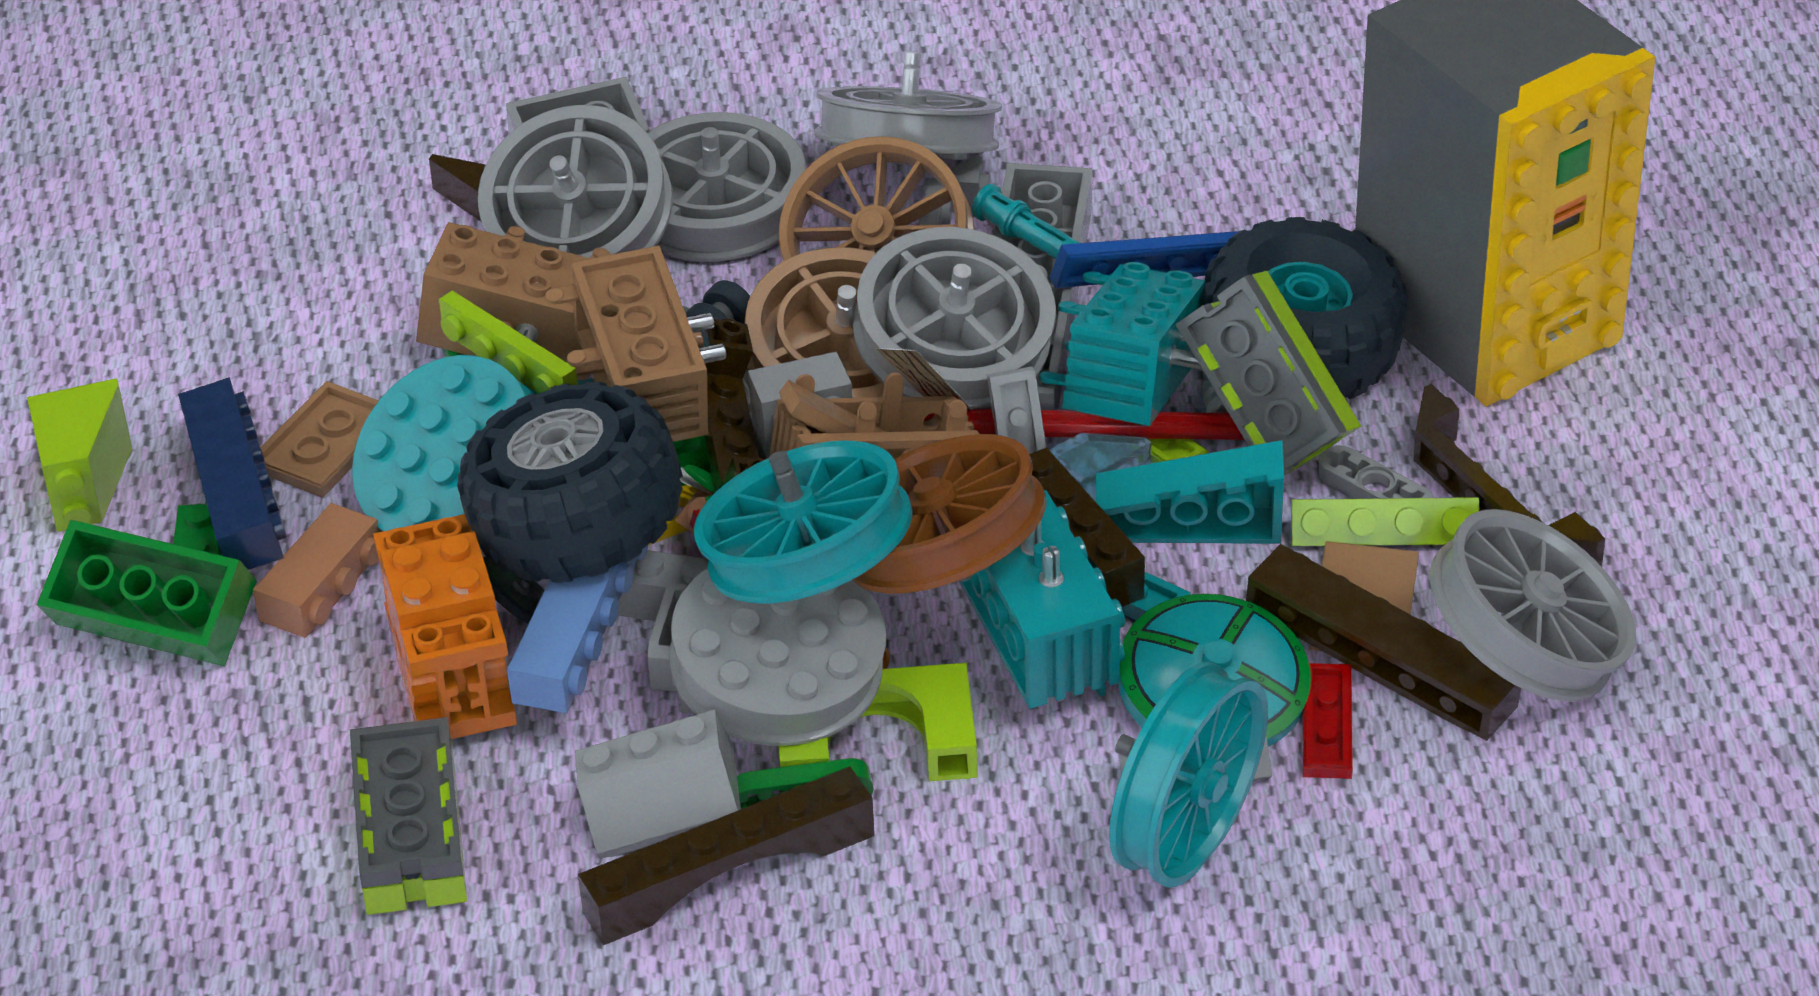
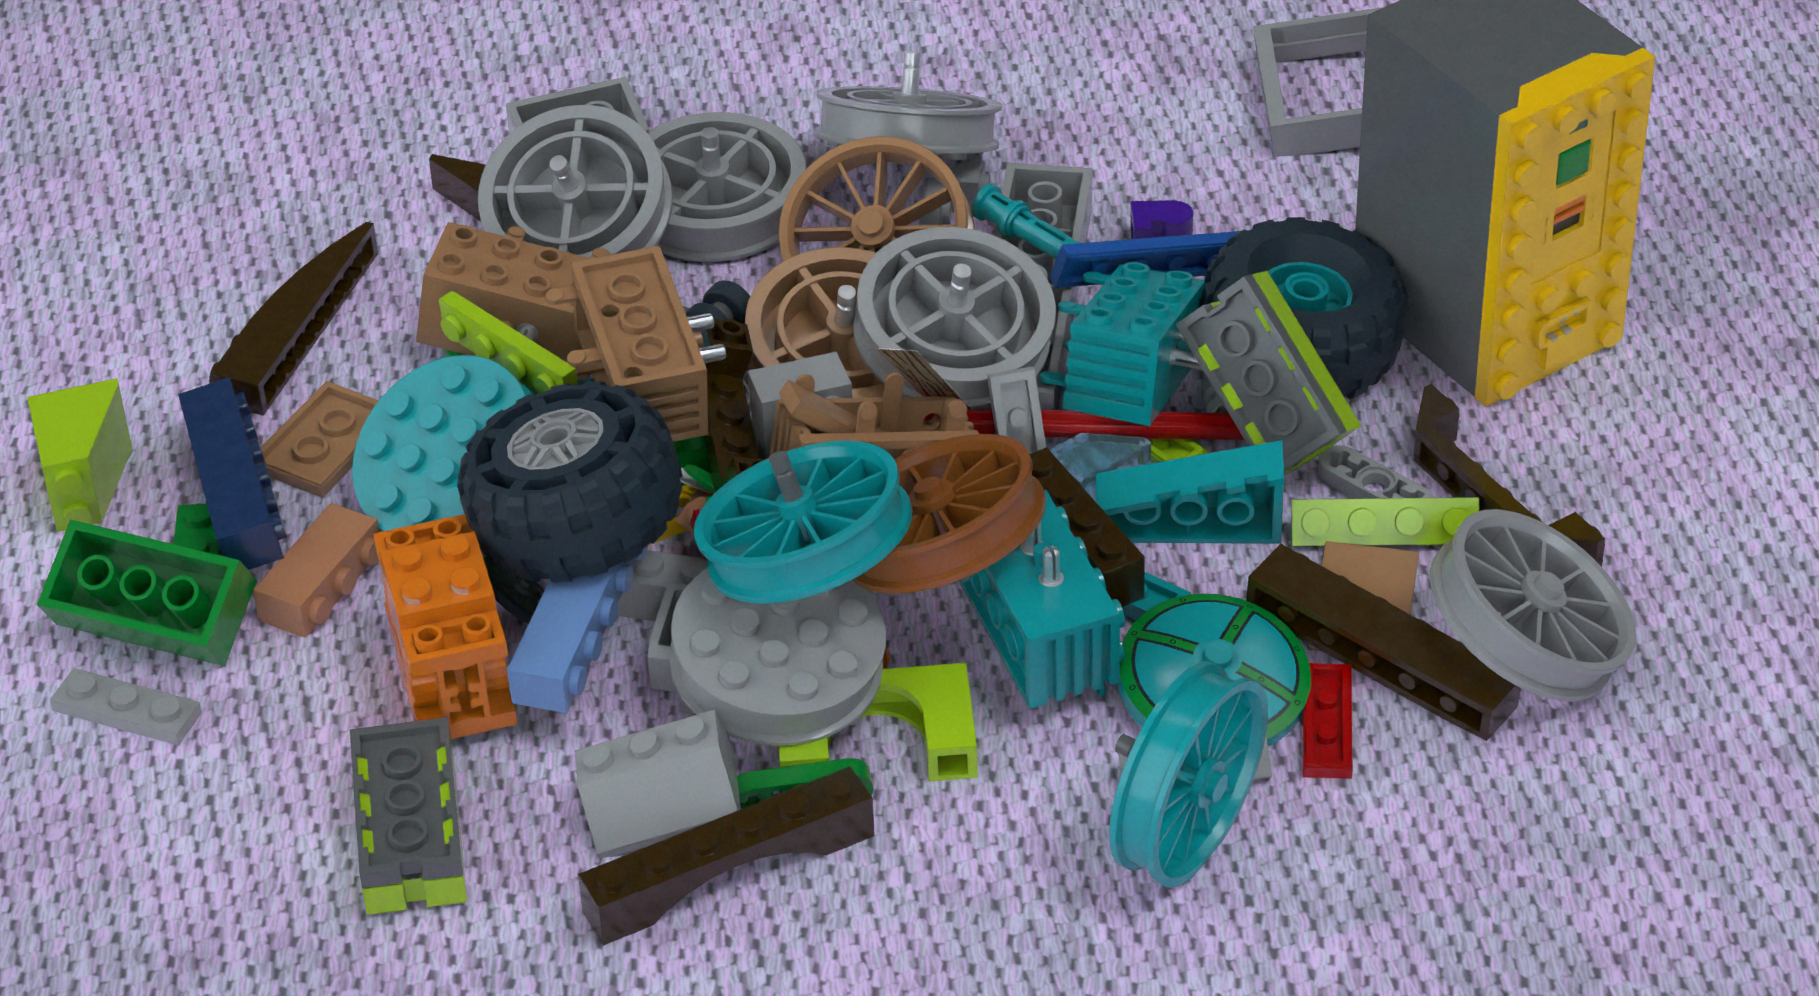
(126, 706): none -> light grey plate
(293, 319): none -> dark brown slope
(1160, 219): none -> dark purple leg
(1300, 41): none -> light grey window

